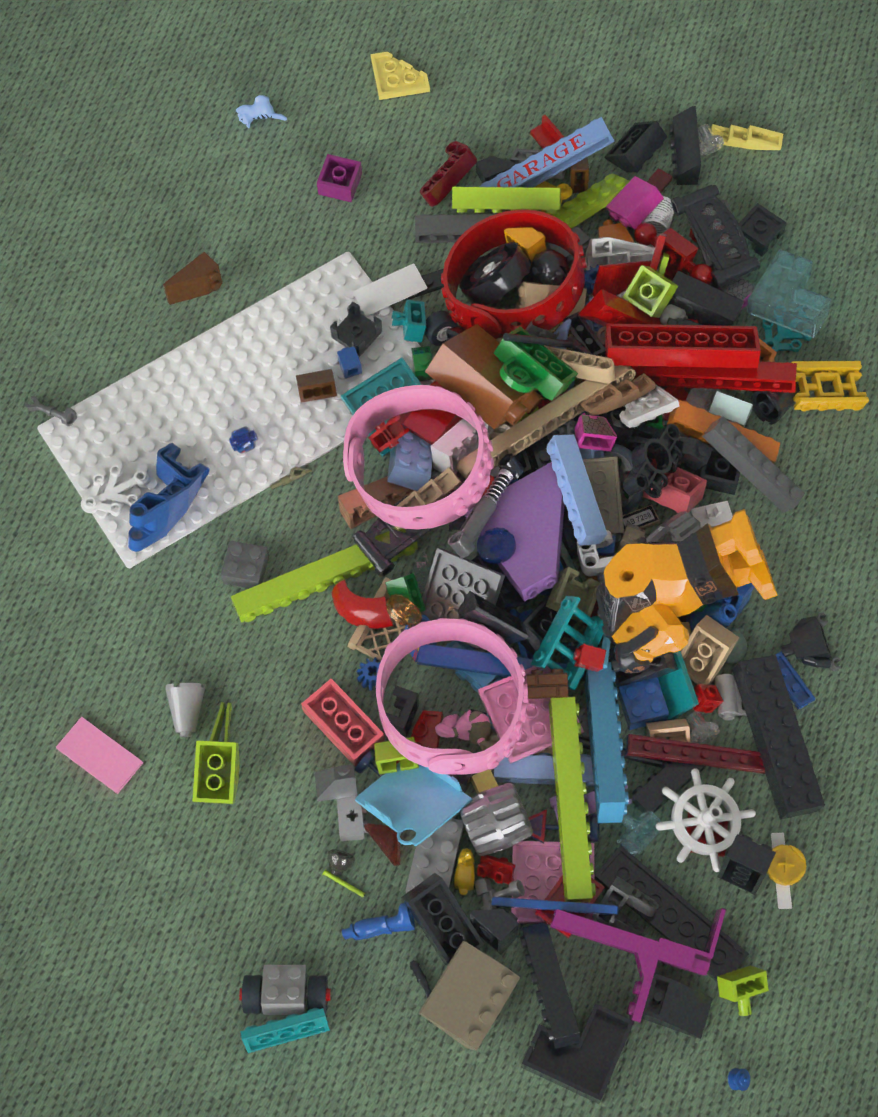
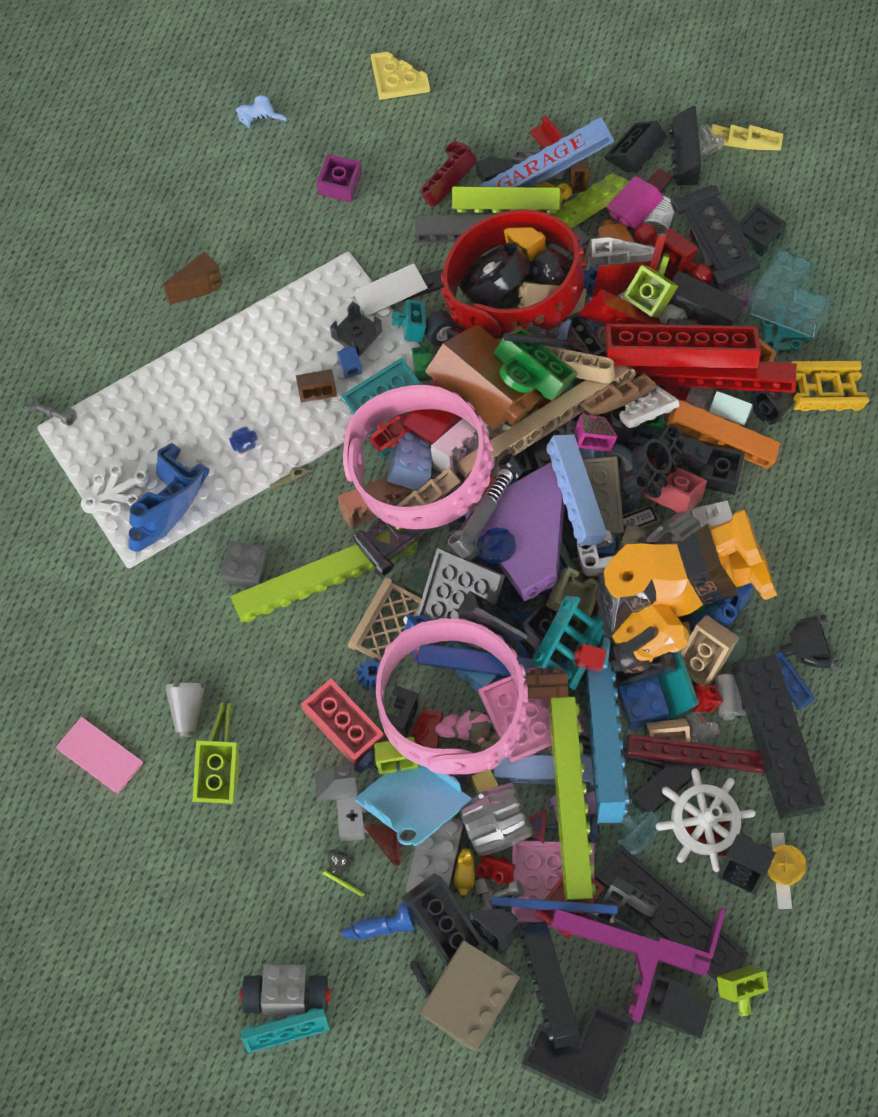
(359, 609): red brick -> none
(403, 611): clear orange tile -> none
(406, 587): green slope -> none
(739, 1079): blue wheel -> none
(753, 464): dark grey brick -> none

